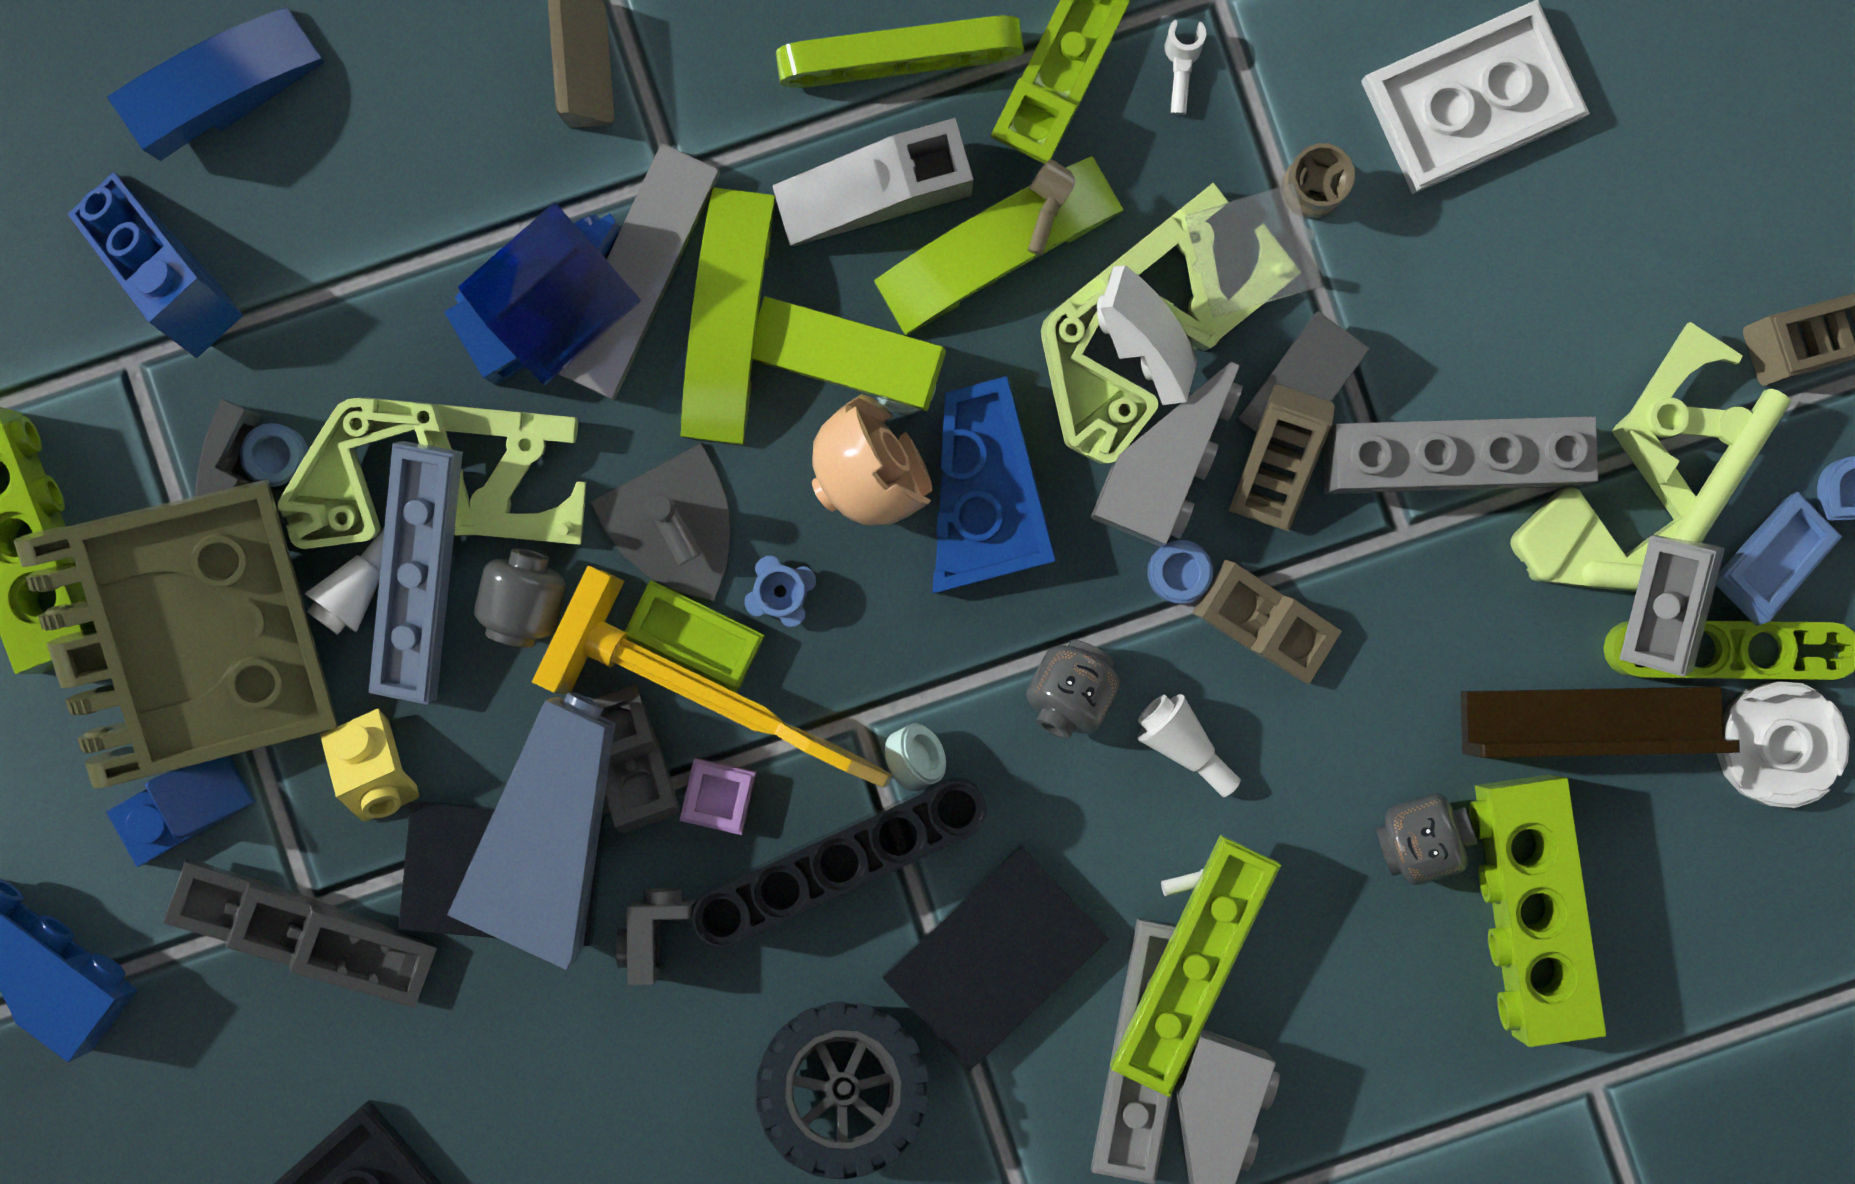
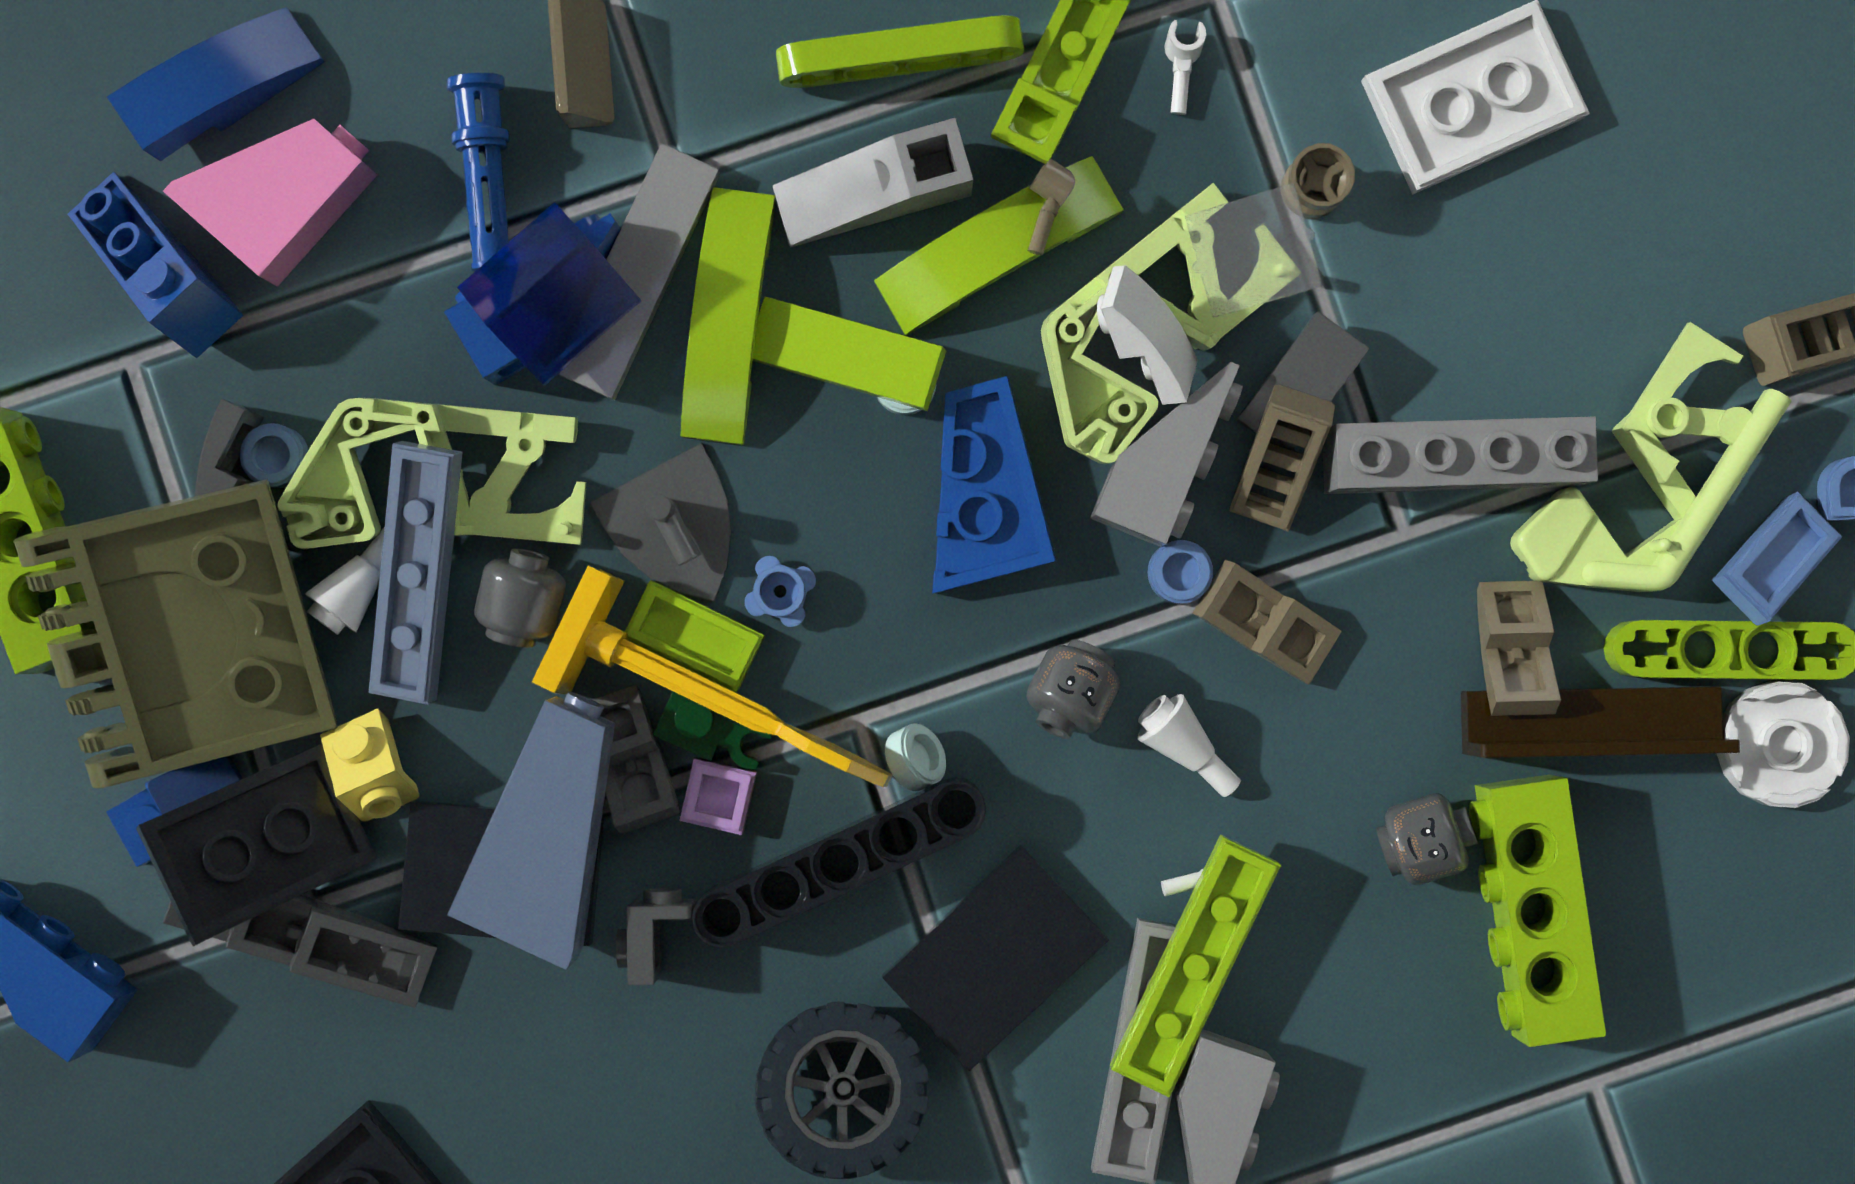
(254, 845): none -> black tile
(277, 195): none -> bright pink slope
(477, 138): none -> blue pin
(703, 731): none -> dark green plate
(866, 467): light nougat cylinder -> none
(1515, 648): none -> dark tan slope
(1671, 604): light grey slope -> none

